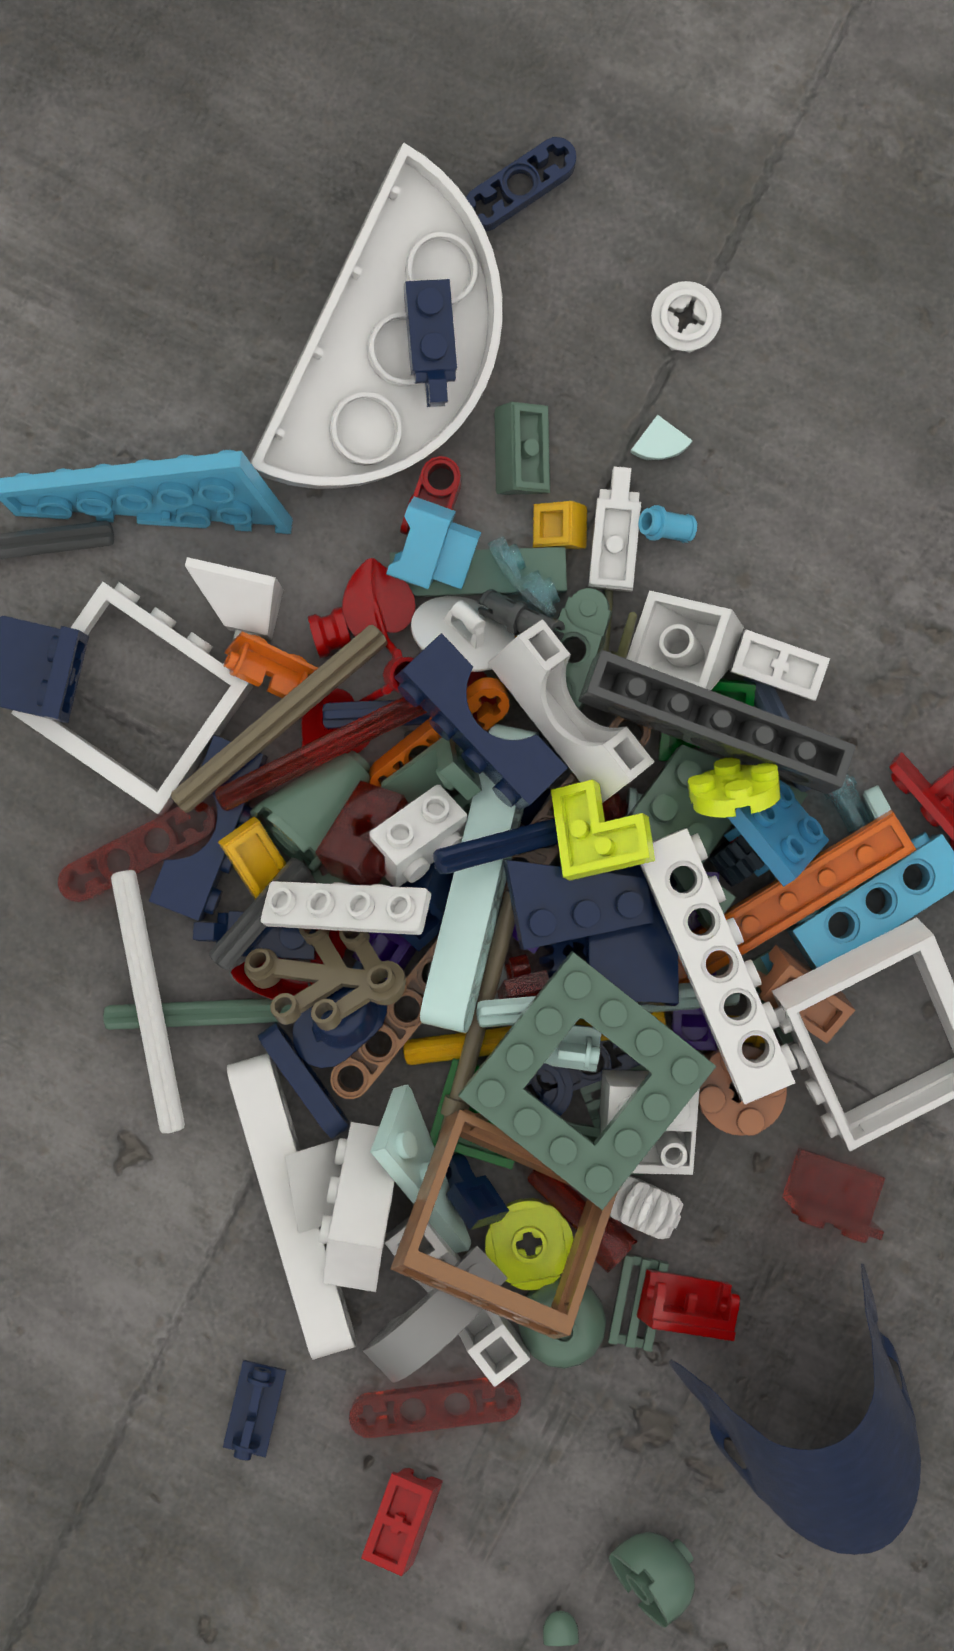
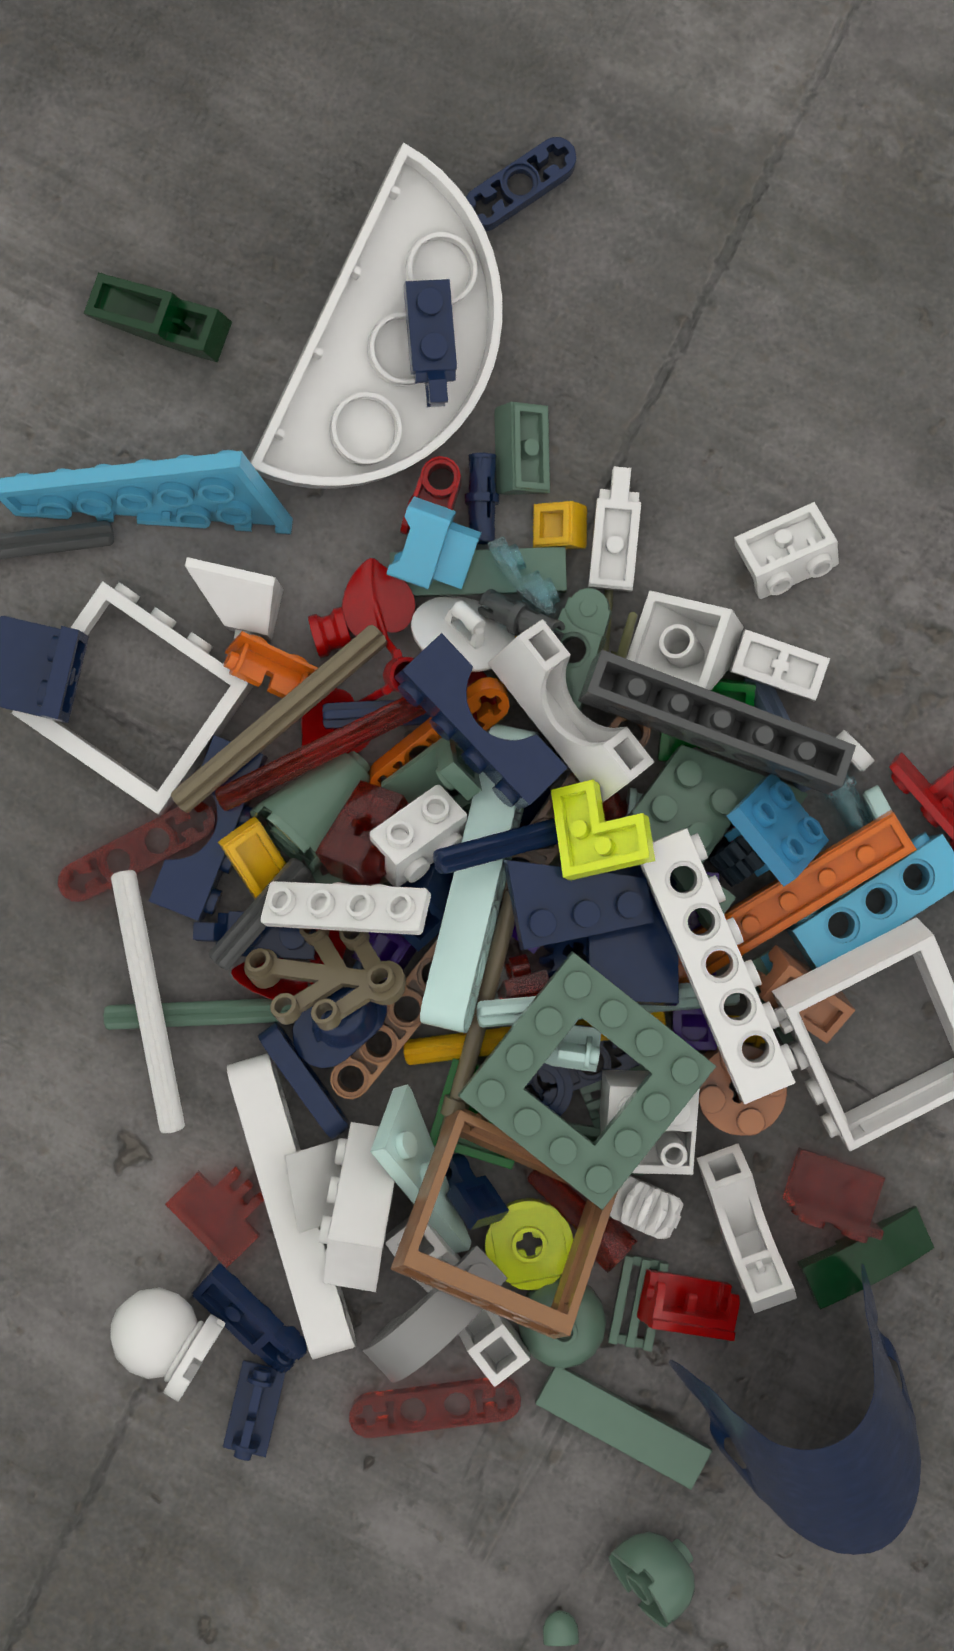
(158, 316): none -> dark green slope
(160, 1337): none -> white tile
(218, 1214): none -> clear red hinge
(250, 1320): none -> dark blue hinge
(401, 1521): red hinge -> none
(482, 495): none -> dark blue pin
(624, 1426): none -> sand green tile
(658, 523): medium azure pin -> none
(660, 441): light aqua tile -> none
(705, 311): white gear -> none
(734, 786): neon yellow plate -> none
(745, 1228): none -> white arch
(788, 550): none -> white bracket
(838, 1270): none -> dark green slope
(861, 758): none -> white tile

